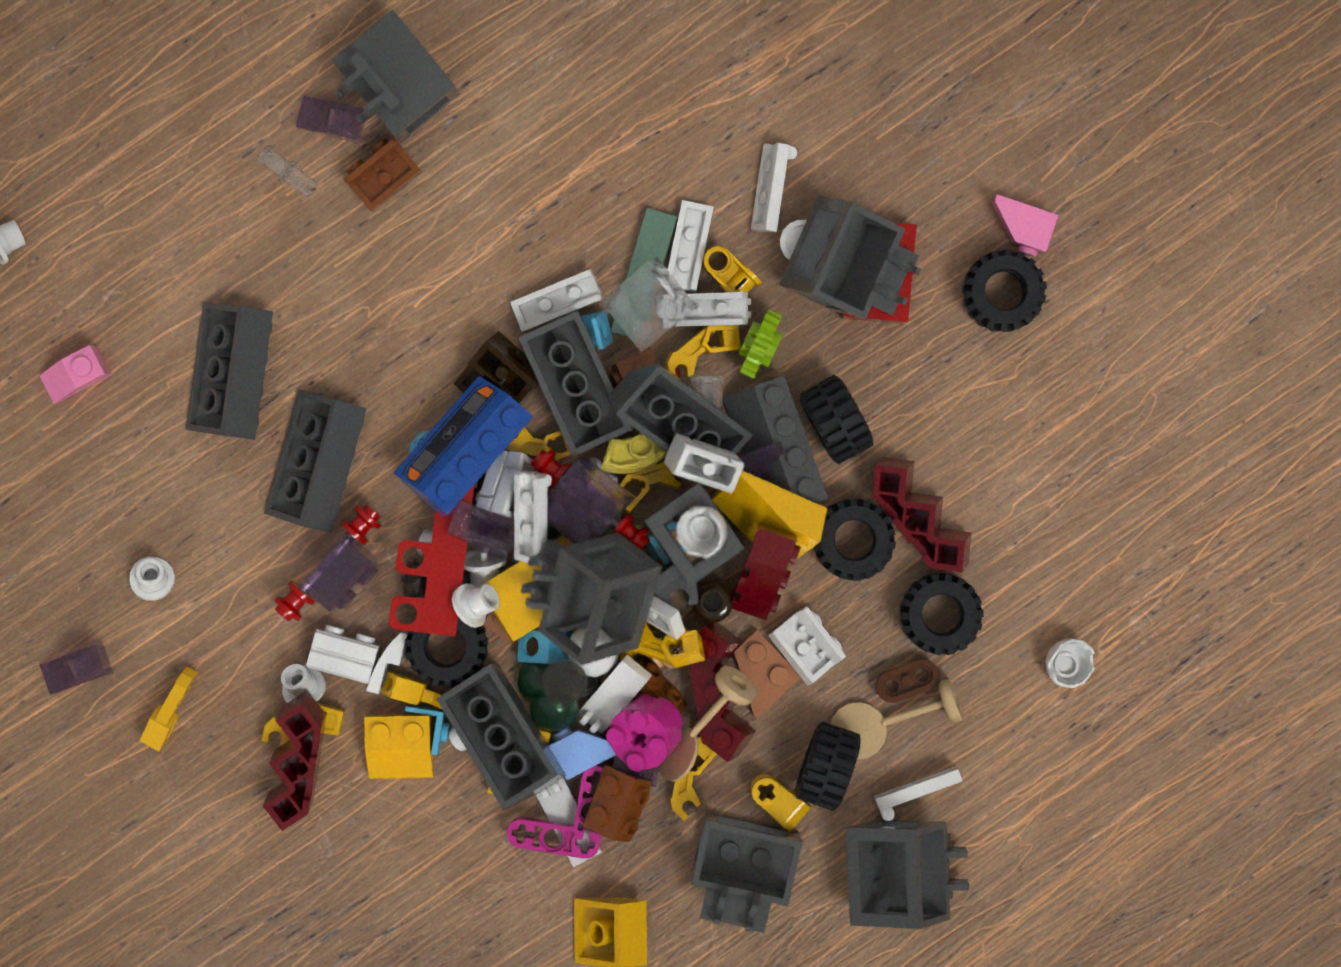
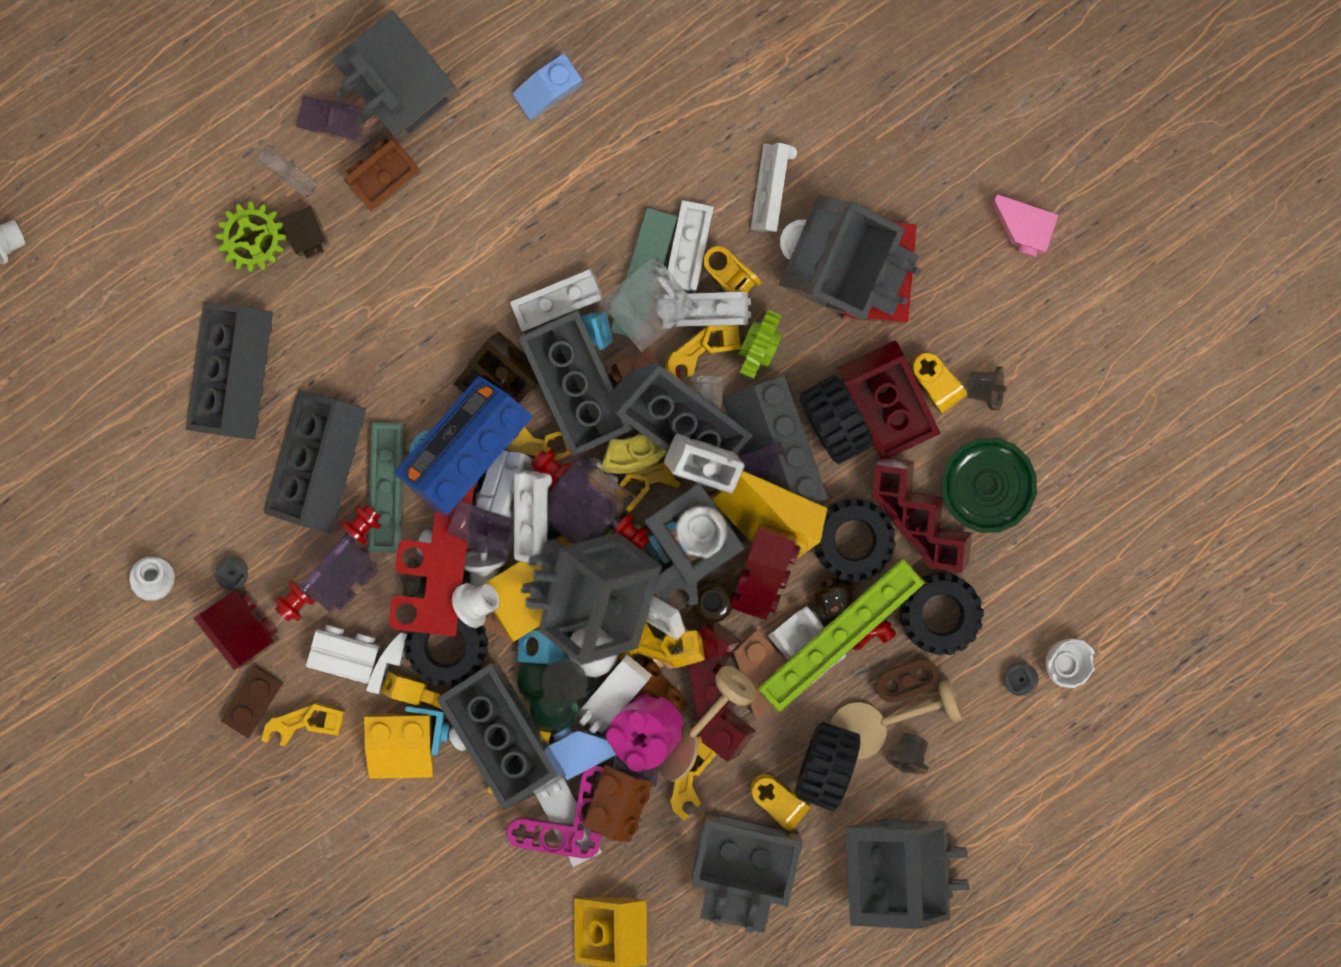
(75, 373): bright pink slope -> none
(76, 668): arch -> none
(164, 717): yellow piece -> none
(231, 572): none -> dark grey tile
(237, 628): none -> dark red slope
(252, 702): none -> reddish brown plate
(257, 251): none -> lime gear
(296, 760): dark red brick -> none
(301, 678): white piece -> none
(305, 232): none -> dark brown brick
(385, 487): none -> sand green tile
(548, 87): none -> light blue slope
(833, 599): none -> dark brown head
(841, 635): none -> lime tile
(883, 631): none -> red arm
(889, 400): none -> dark red slope
(909, 754): none -> clear smoke piece
(915, 789): white hinge -> none
(941, 386): none -> yellow piece
(987, 387): none -> clear smoke piece
(989, 485): none -> dark green hat
(1021, 679): none -> dark grey tile
(1032, 290): black tyre -> none

